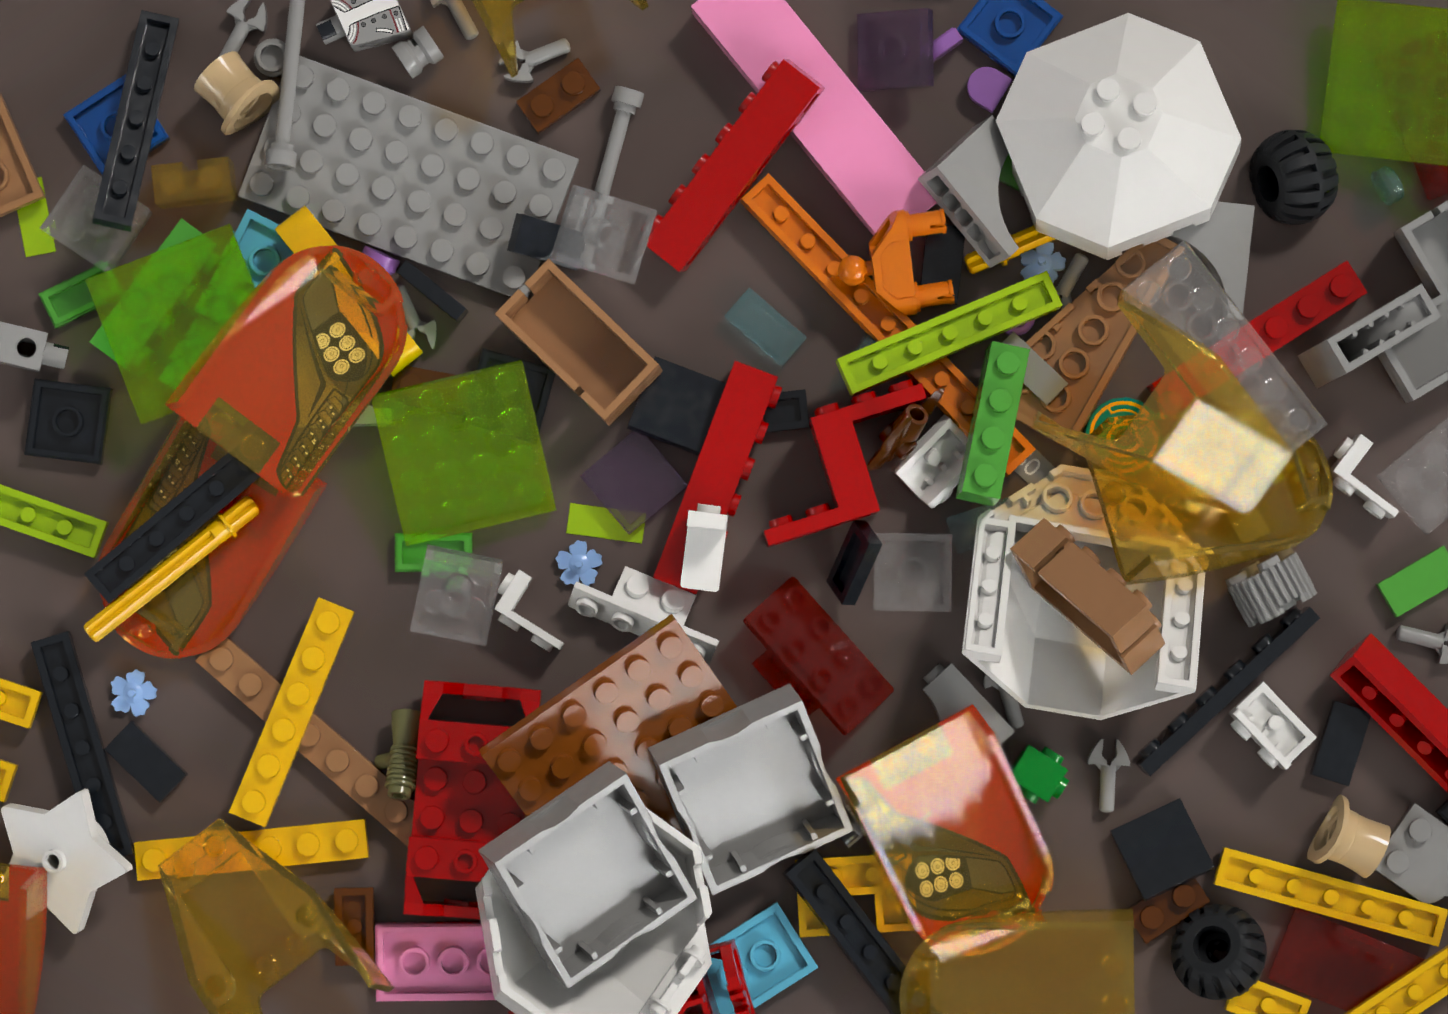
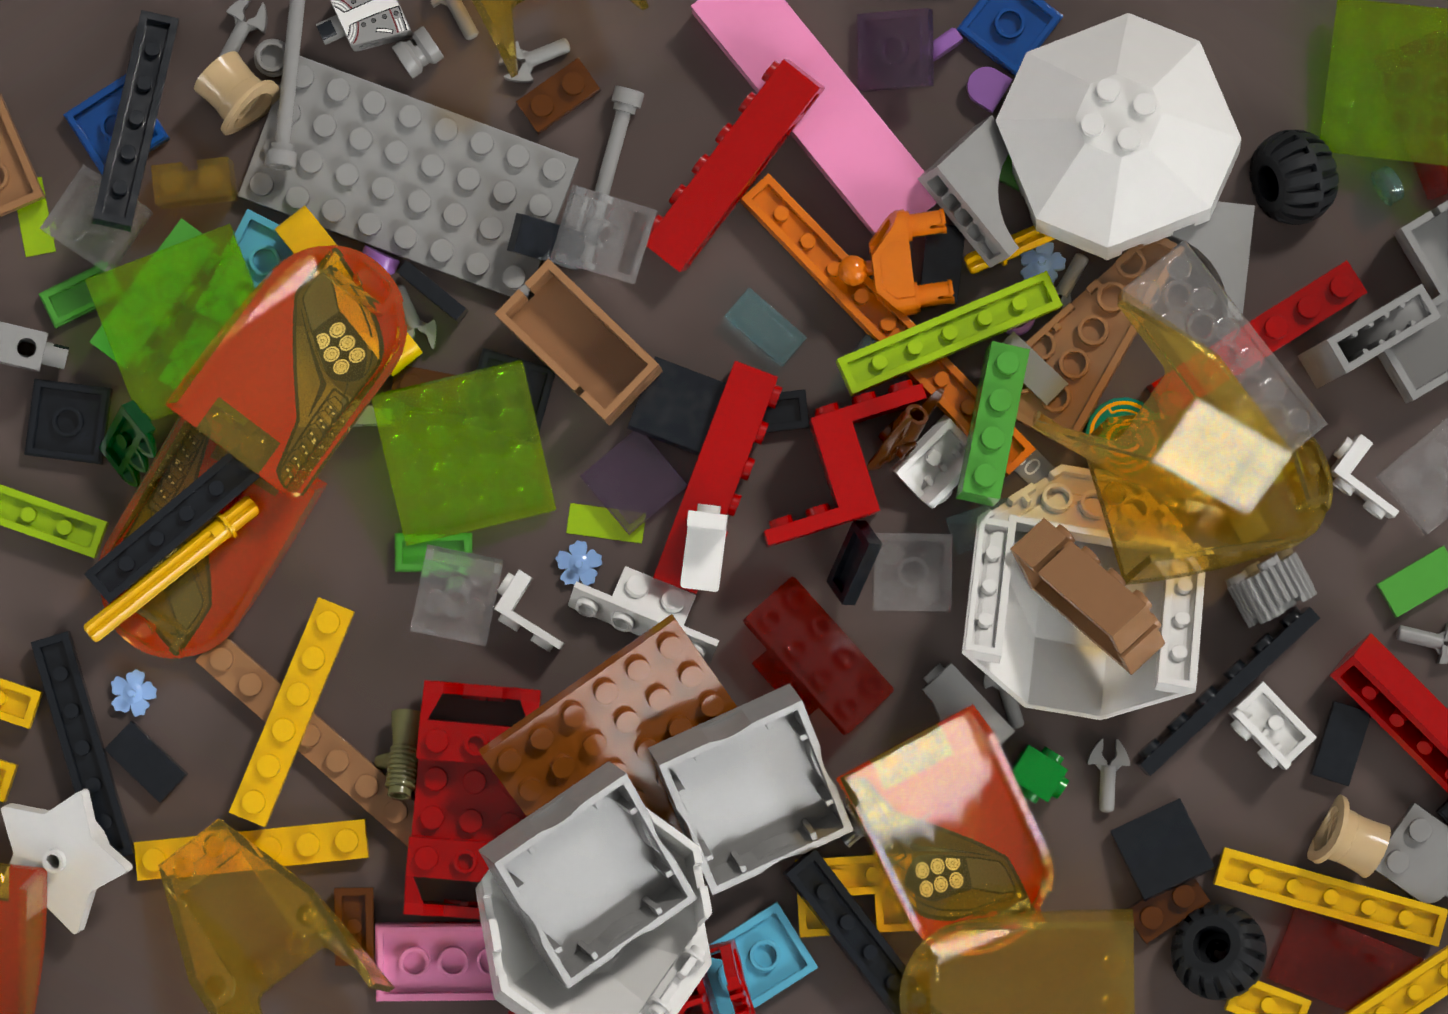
(130, 443): none -> dark green plate

